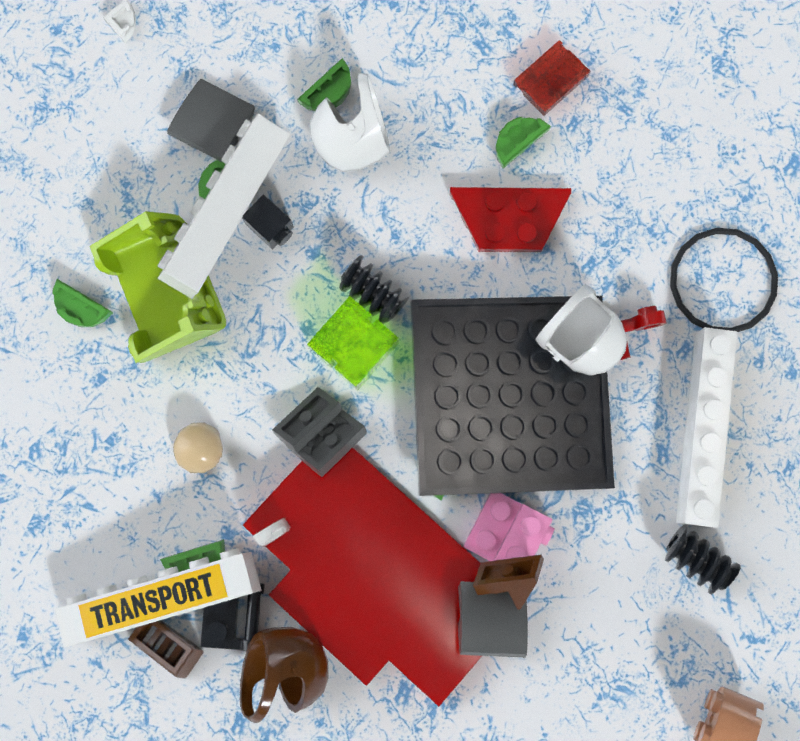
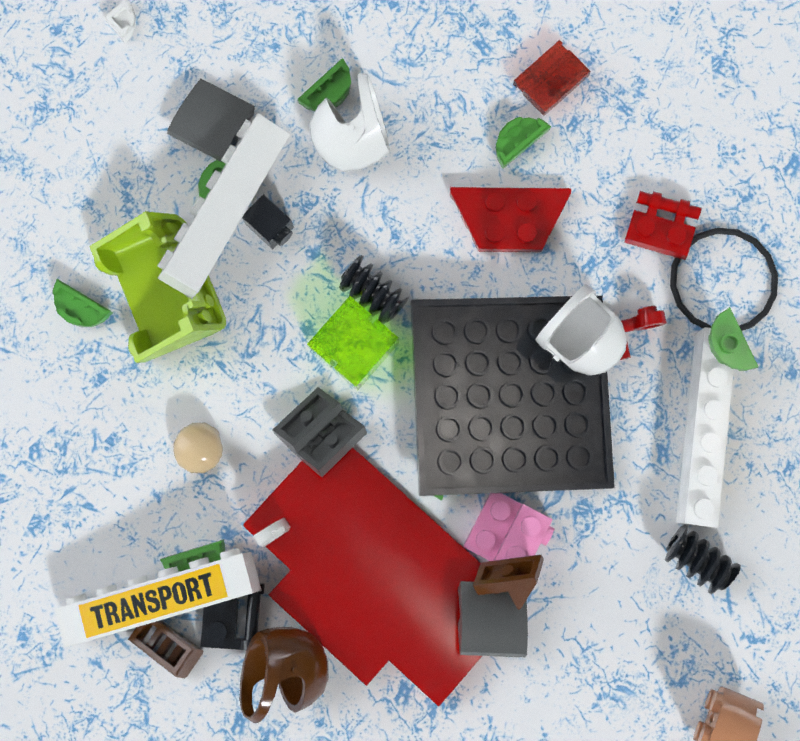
(662, 234): none -> red plate
(729, 343): none -> bright green plate

